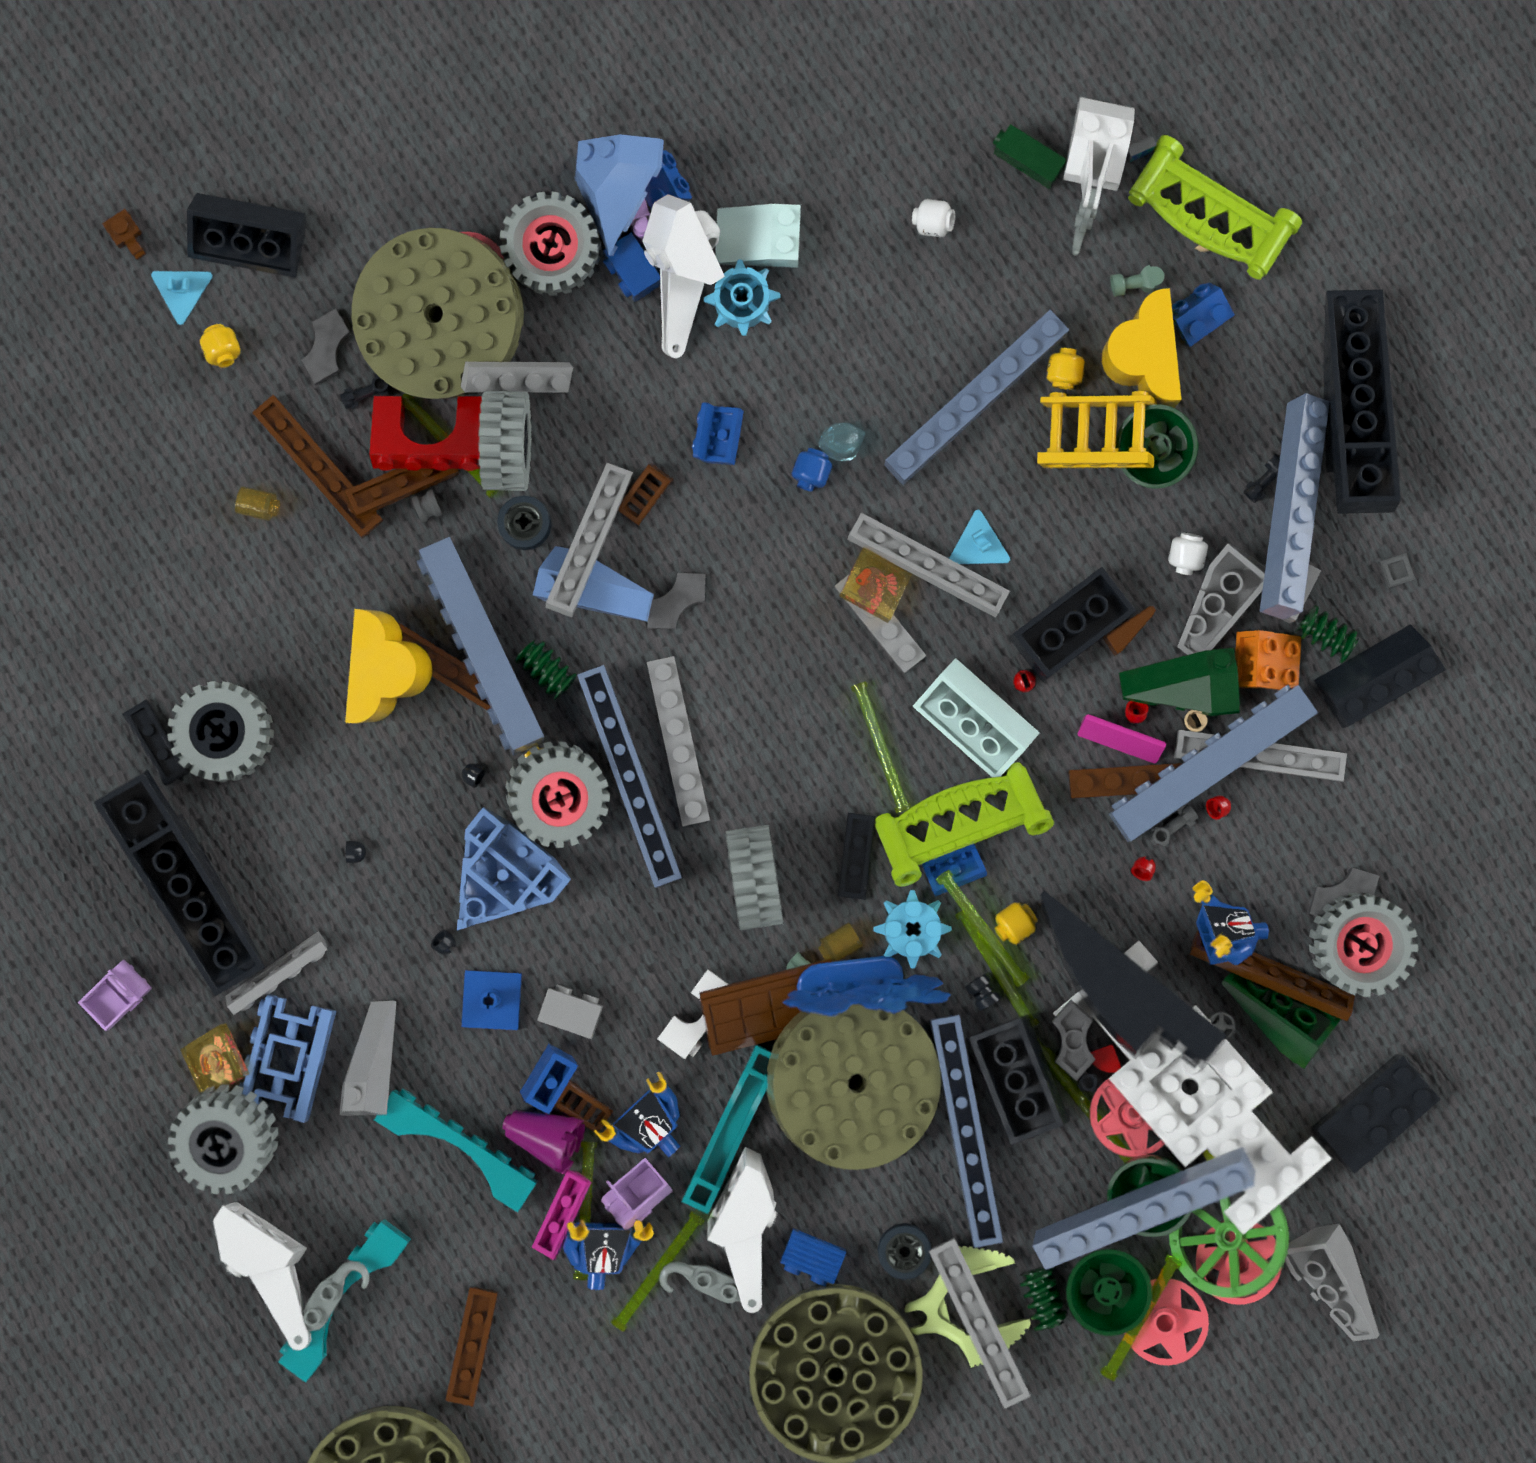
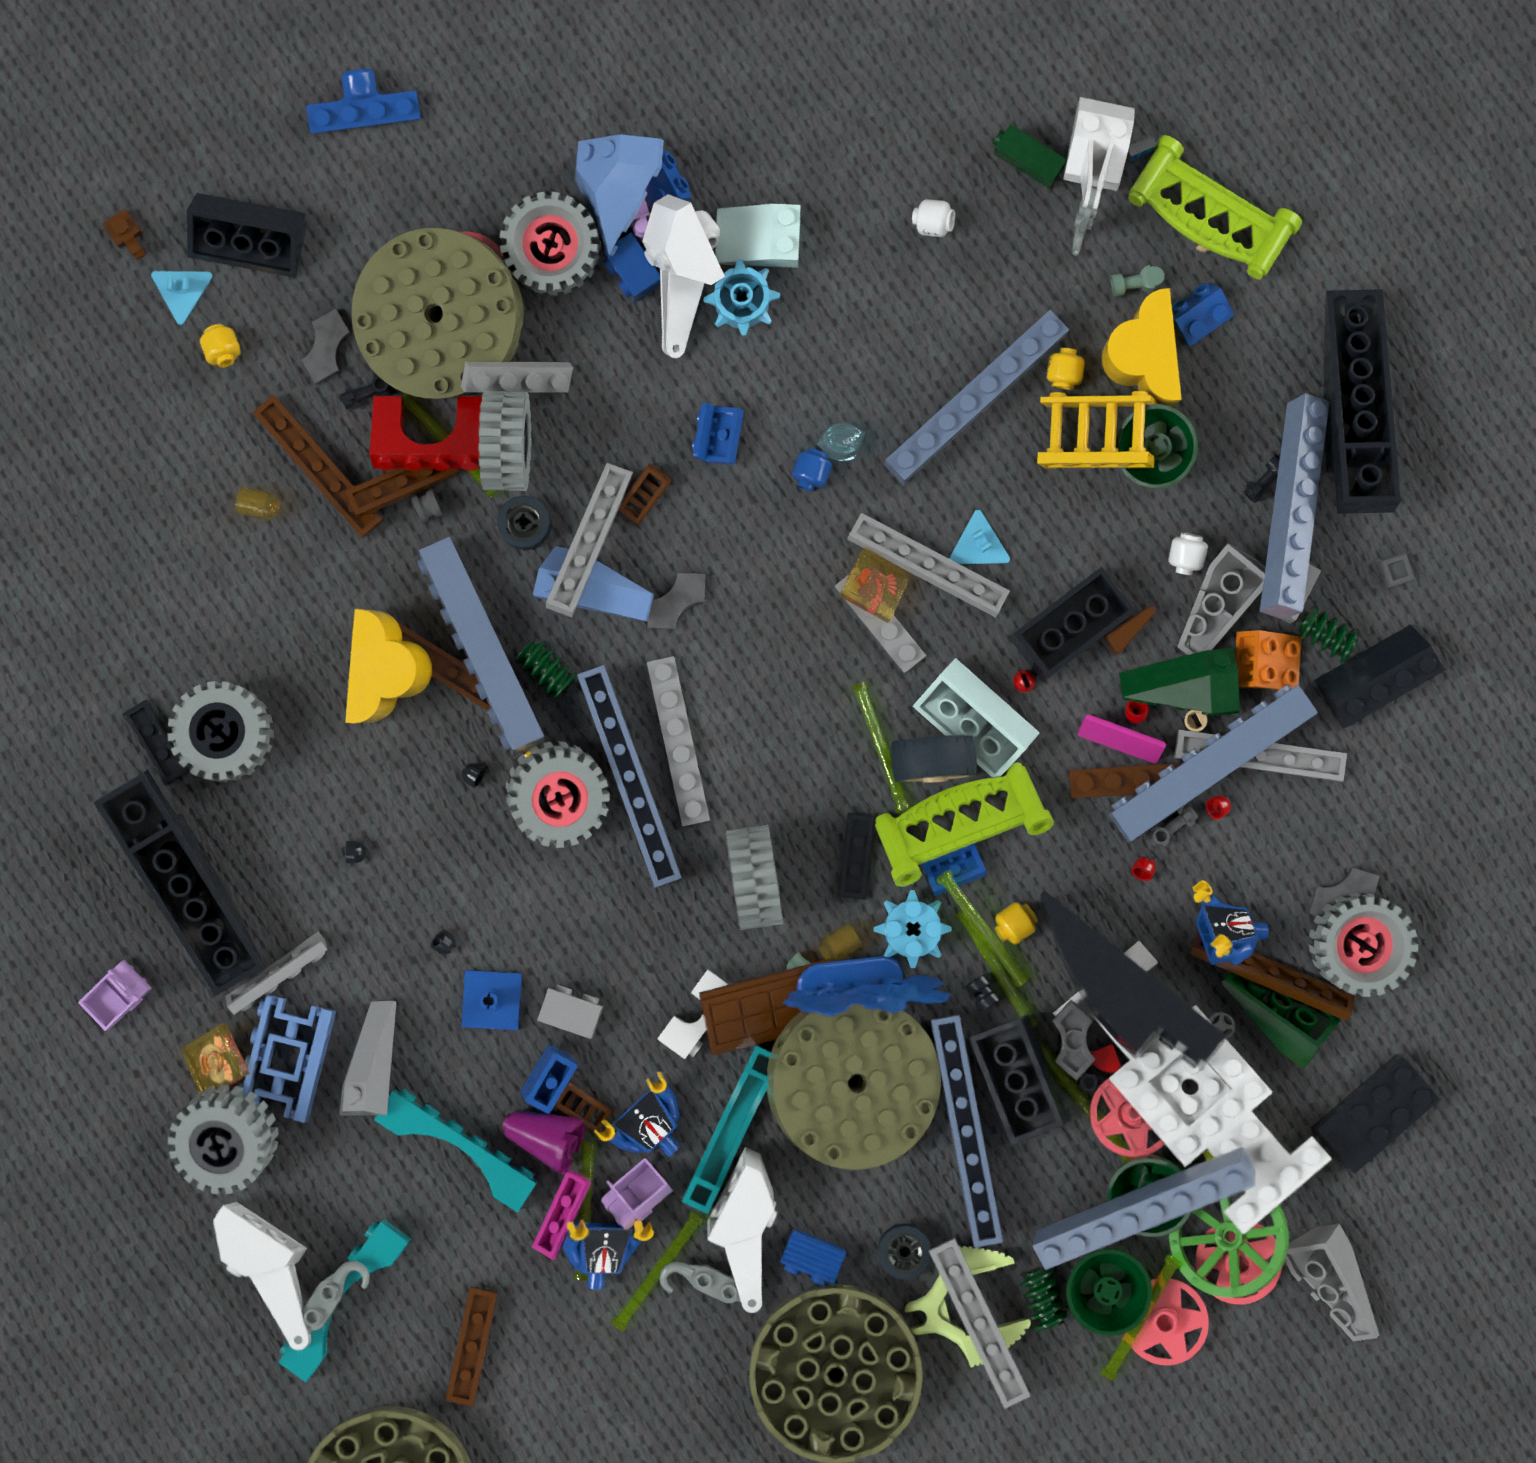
(362, 105): none -> blue plate
(504, 871): medium blue wedge -> none
(933, 758): none -> black wheel

